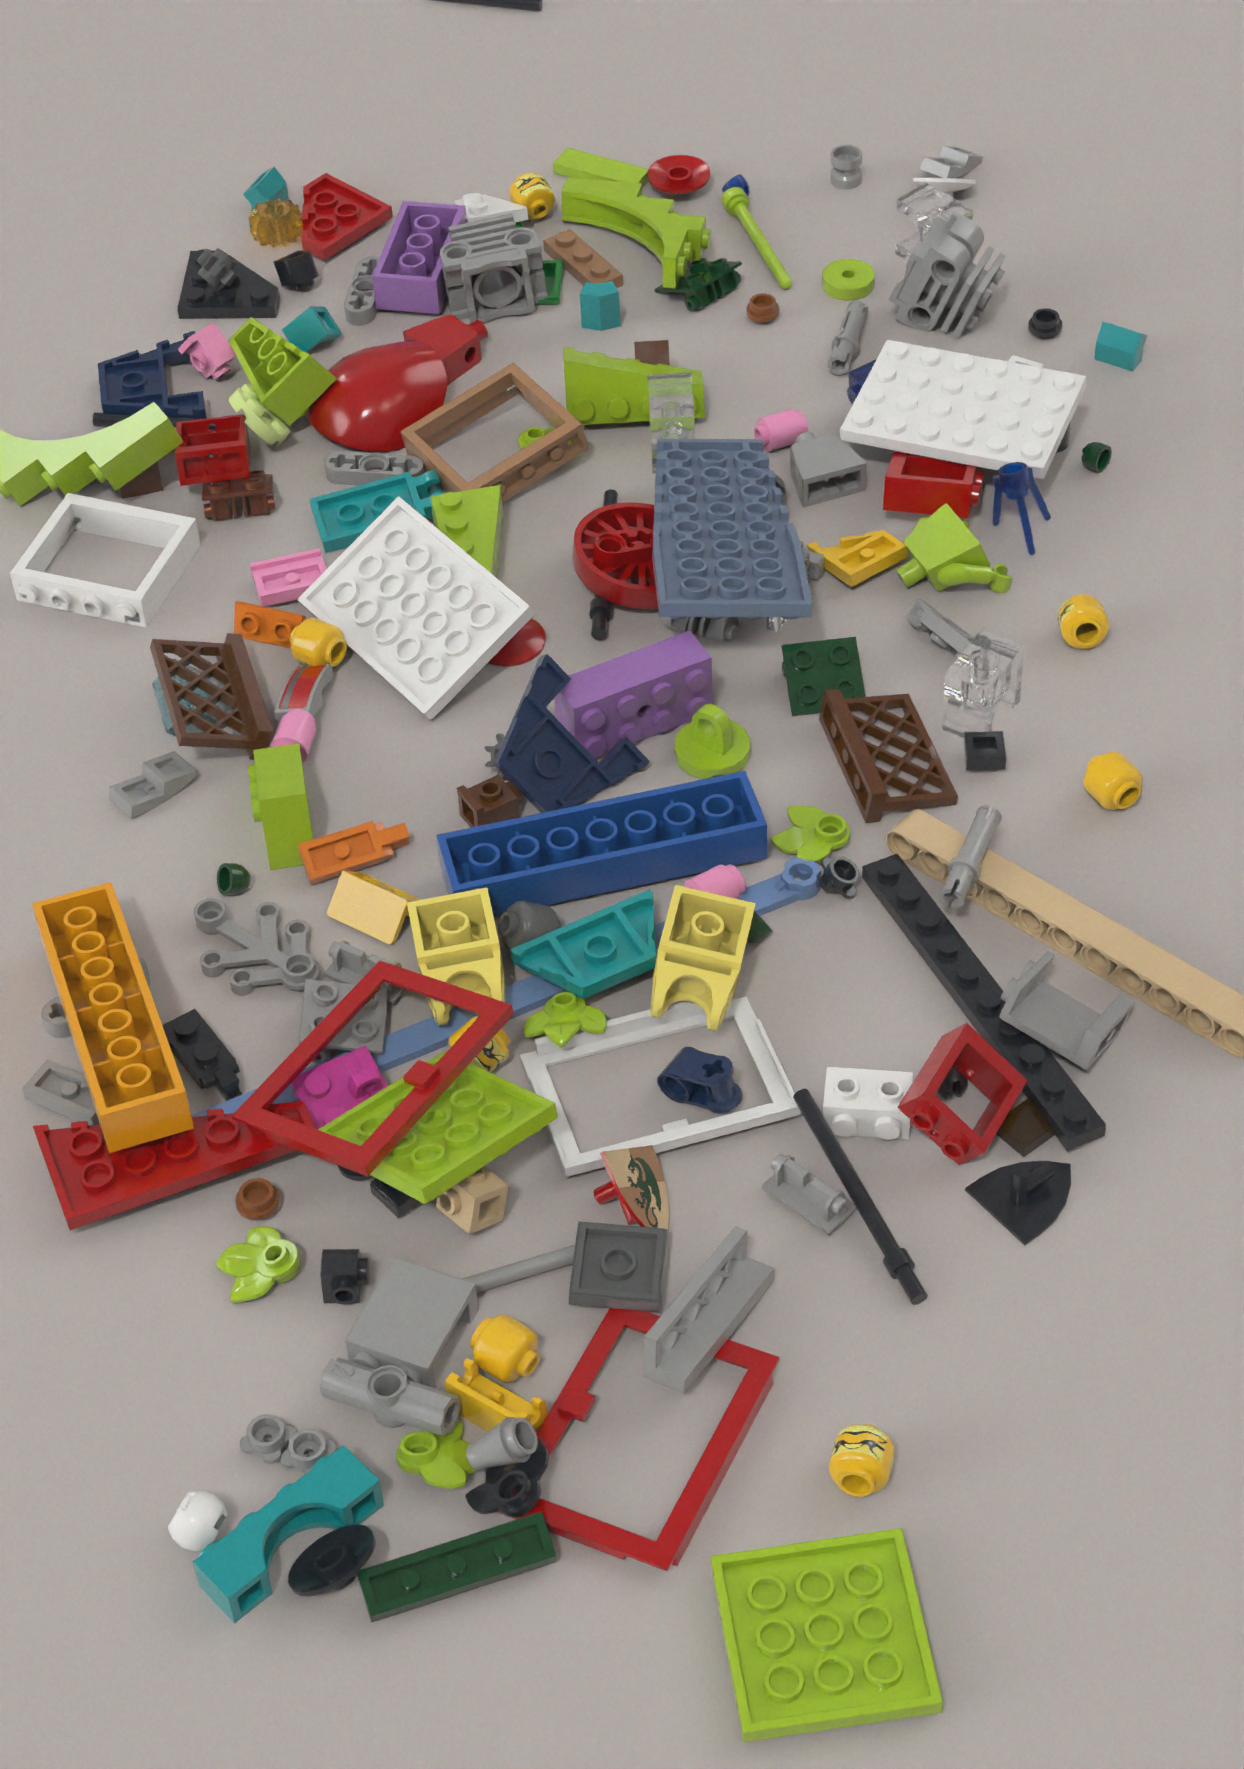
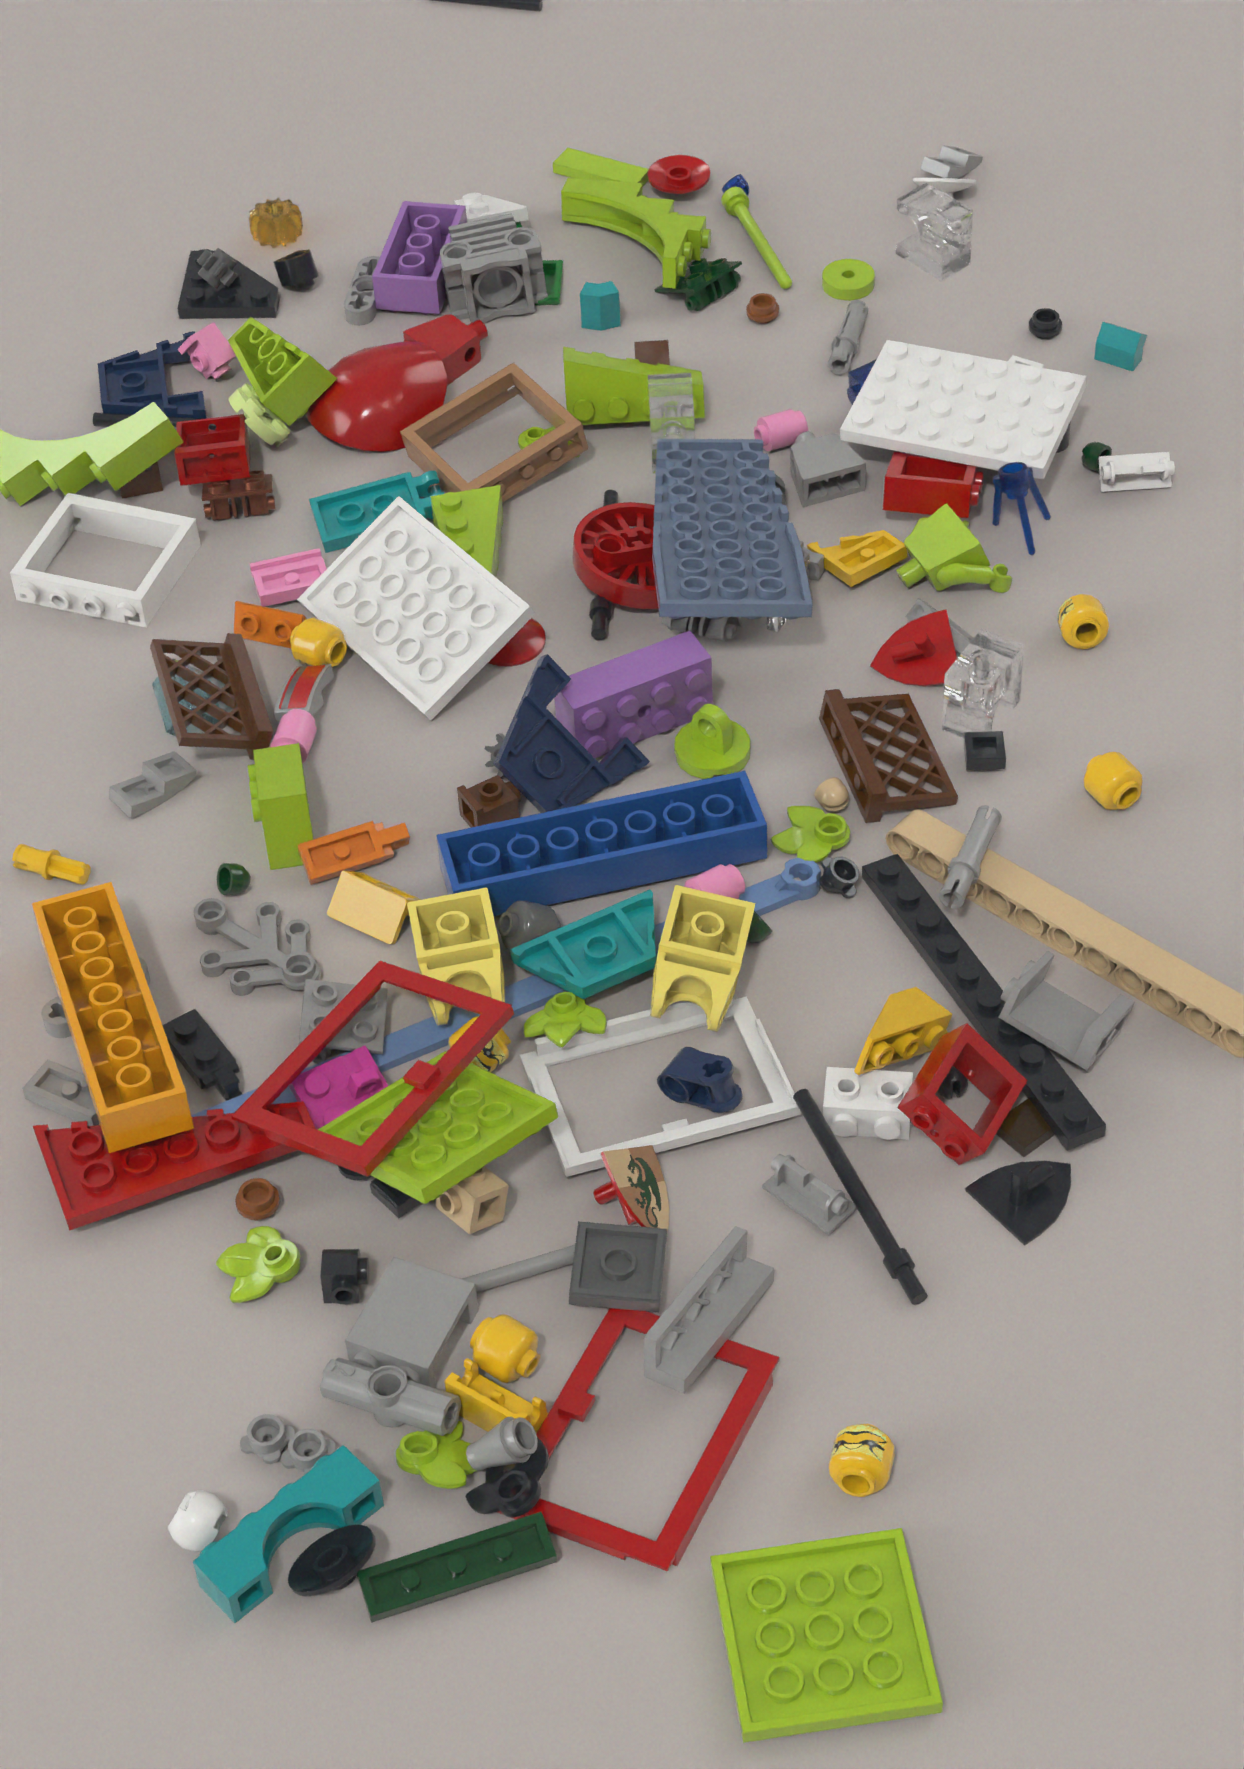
(50, 864): none -> yellow axle
(267, 186): teal piece -> none
(311, 328): teal panel -> none
(337, 215): red plate -> none
(343, 465): light grey beam -> none
(353, 964): light grey hinge -> none
(534, 193): yellow head -> none
(581, 259): medium nougat plate -> none
(820, 667): dark green hinge -> none
(832, 795): none -> tan hinge
(846, 168): light grey wheel -> none
(905, 1028): none -> yellow slope
(918, 651): none -> red shield
(944, 277): light grey piece -> none
(1135, 471): none -> white hinge

